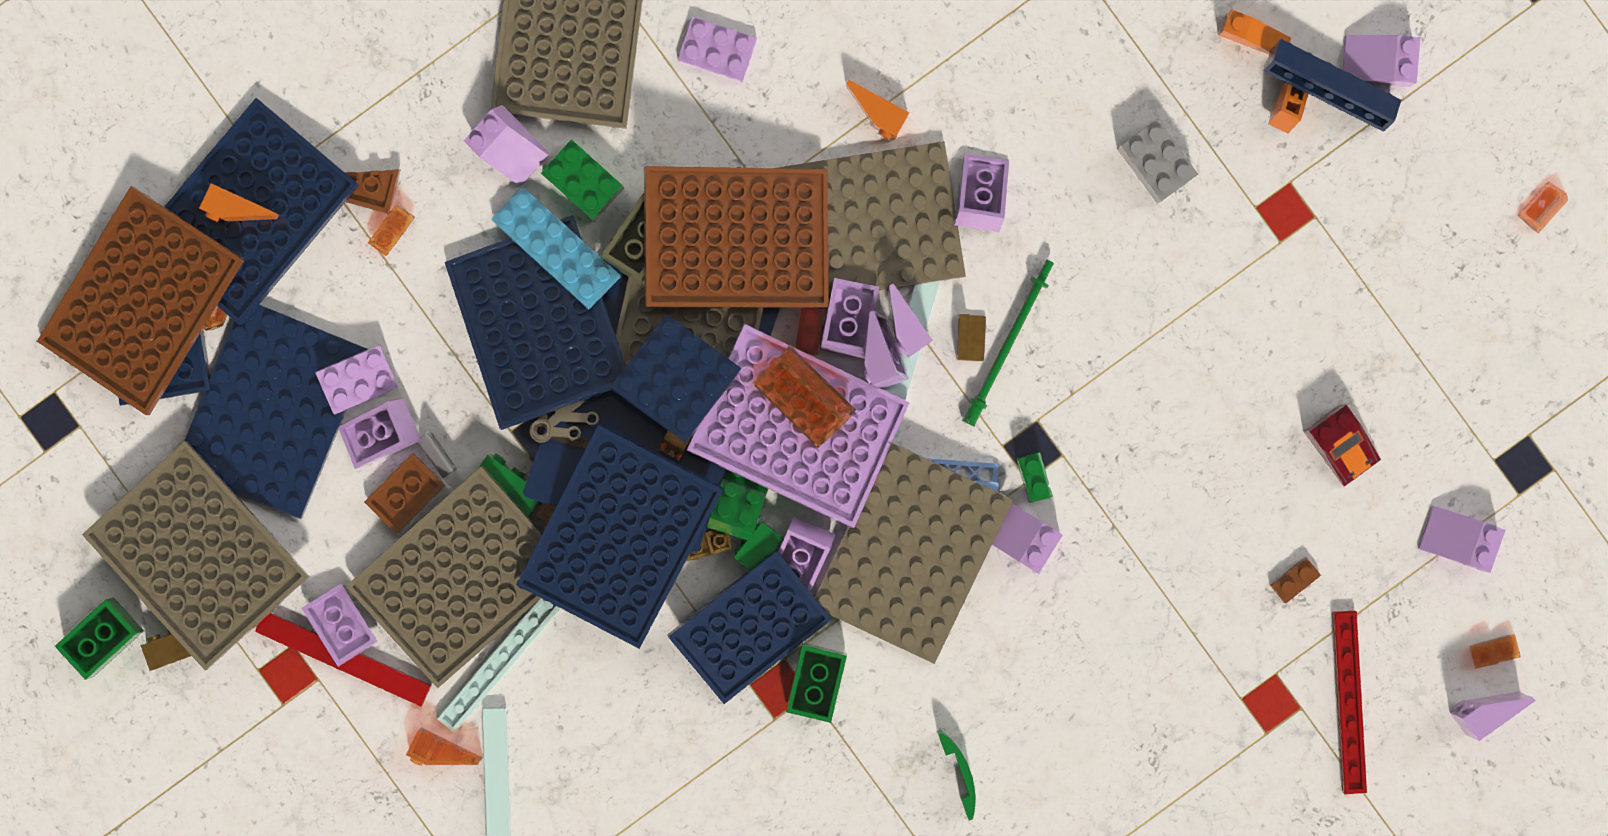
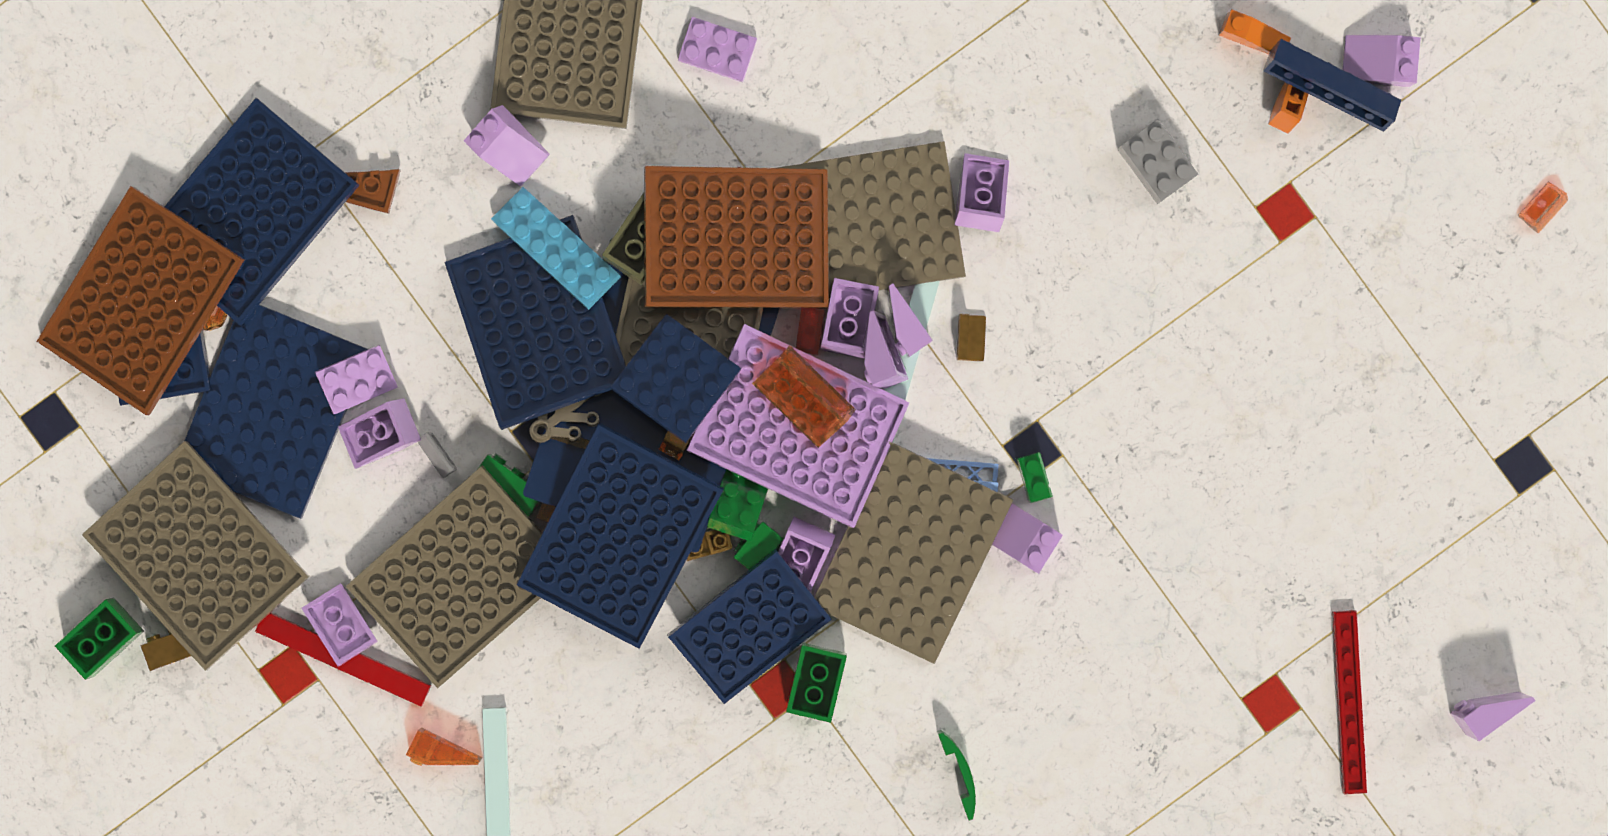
(231, 207): orange slope -> none
(391, 229): clear orange slope -> none
(404, 493): dark orange plate -> none
(497, 664): light aqua tile -> none
(582, 180): green brick -> none
(881, 113): orange slope -> none
(978, 403): green bar -> none
(1295, 580): dark orange plate -> none
(1343, 444): dark red slope -> none
(1462, 539): lavender slope -> none
(1495, 651): clear orange slope -> none

